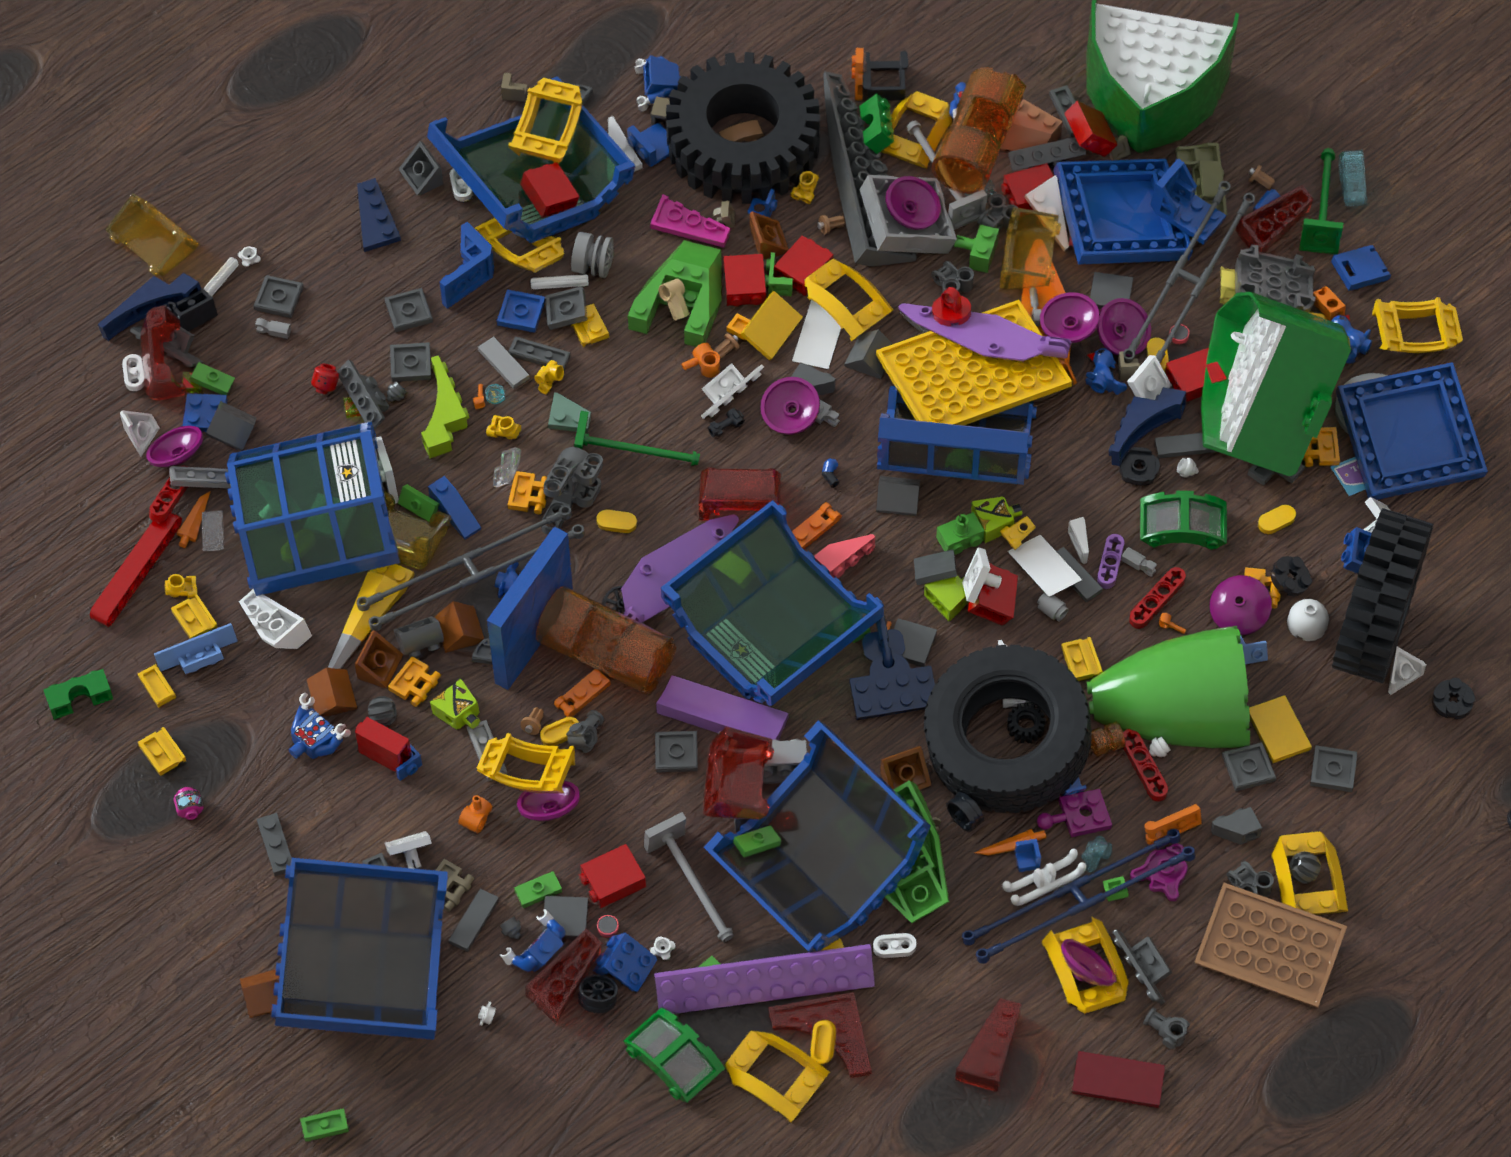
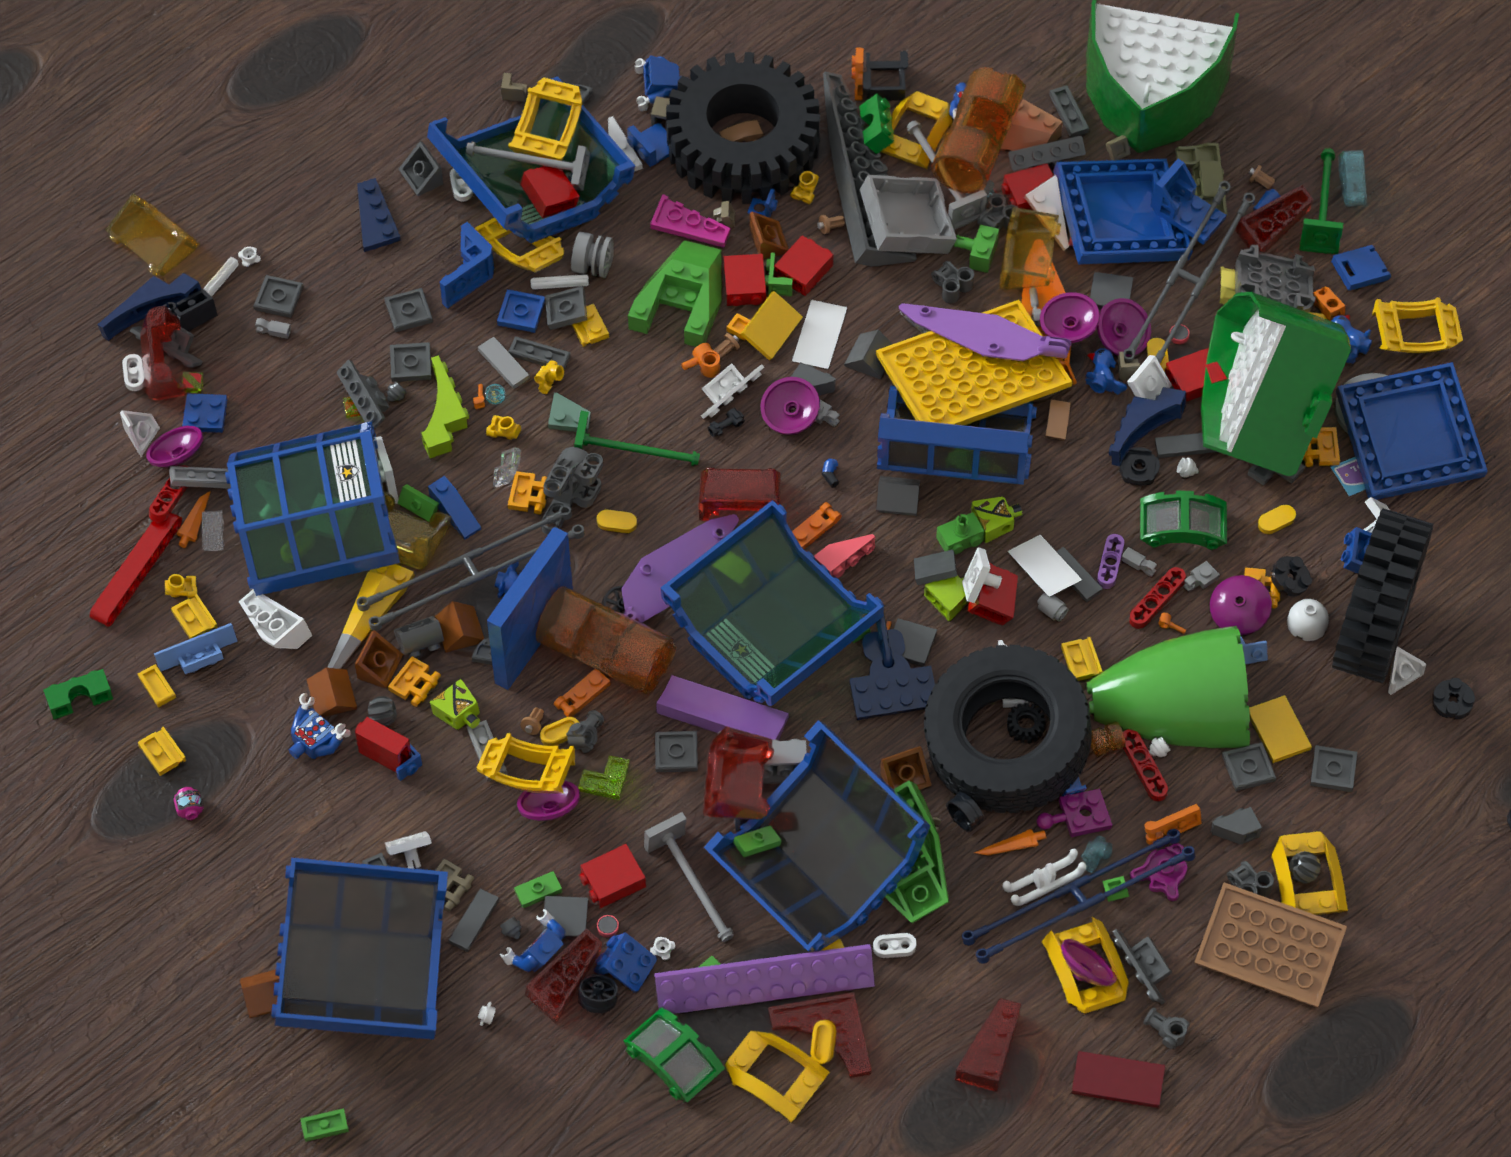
(212, 379): bright green plate -> none
(231, 426): dark grey slope -> none
(274, 843): dark grey plate -> none
(325, 378): red head -> none
(475, 815): orange piece -> none
(578, 167): none -> light grey tile
(608, 783): none -> clear neon green plate
(673, 294): tan piece -> none
(853, 324): yellow wedge -> none
(916, 196): magenta dish -> none
(951, 308): red tile -> none
(1015, 535): yellow plate -> none
(1027, 855): blue panel -> none
(1057, 420): none -> medium nougat slope
(1078, 535): white slope -> none
(1090, 129): red brick -> none
(1201, 575): none -> light grey plate

